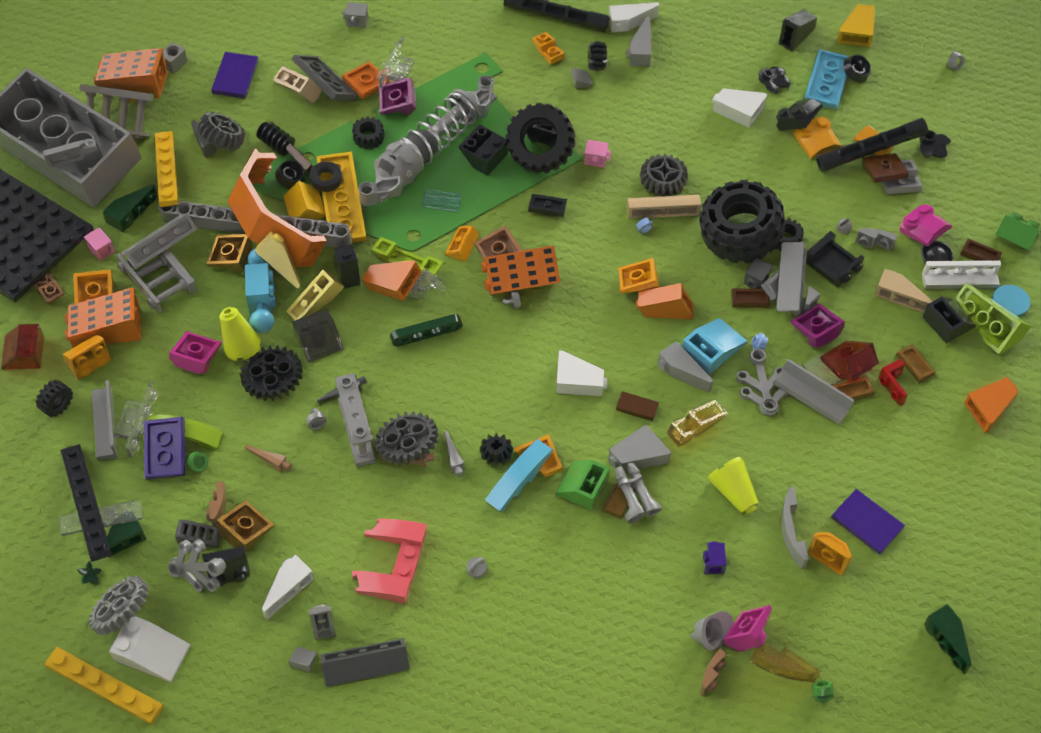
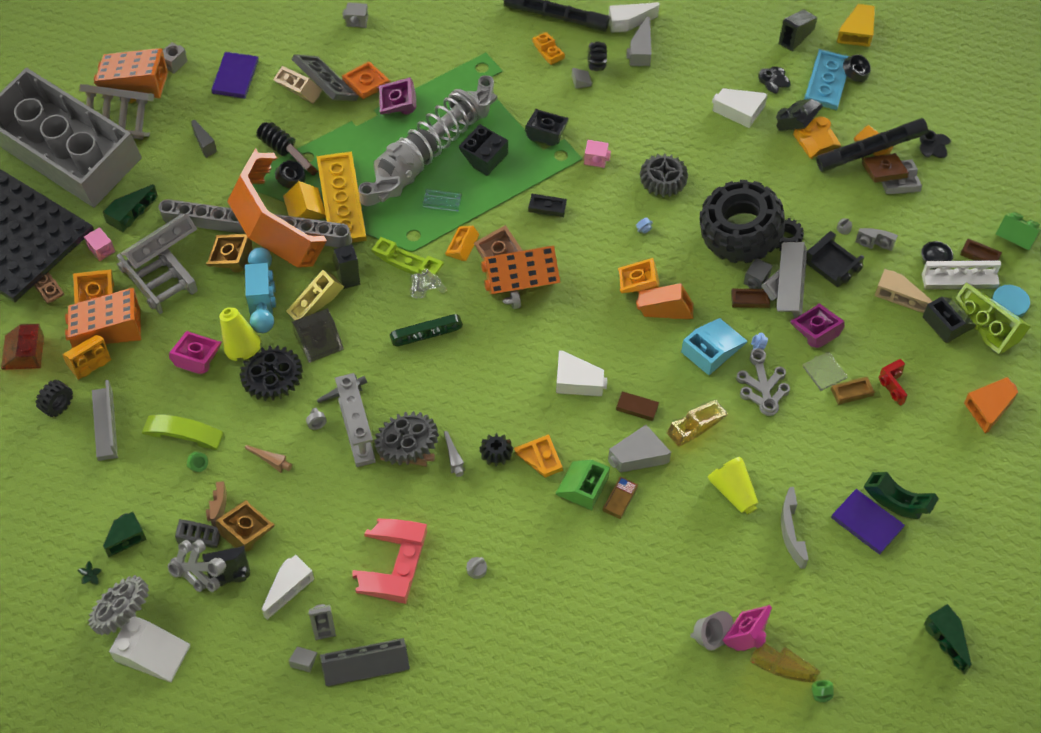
(69, 152): light grey hinge -> none
(86, 503): black plate -> none
(104, 685): yellow plate -> none
(110, 516): clear bracket -> none
(133, 417): clear bracket -> none
(164, 448): dark purple tile -> none
(166, 169): yellow plate -> none
(221, 131): dark grey gear -> none
(276, 254): light yellow slope -> none
(322, 167): black tyre -> none
(368, 124): black tyre -> none
(392, 278): orange slope -> none
(397, 66): clear bracket -> none
(518, 475): medium azure slope -> none
(524, 121): black tyre -> none
(635, 511): light grey piece -> none
(663, 206): tan brick -> none
(682, 366): light grey slope -> none
(711, 674): medium nougat slope -> none
(714, 558): dark purple brick -> none
(811, 299): light grey slope -> none
(813, 392): light grey panel -> none
(830, 552): light orange slope -> none
(851, 359): clear red slope -> none
(897, 499): none -> dark green arch
(915, 363): pearl gold tile -> none
(924, 225): dark pink slope -> none
(953, 58): light grey tile -> none

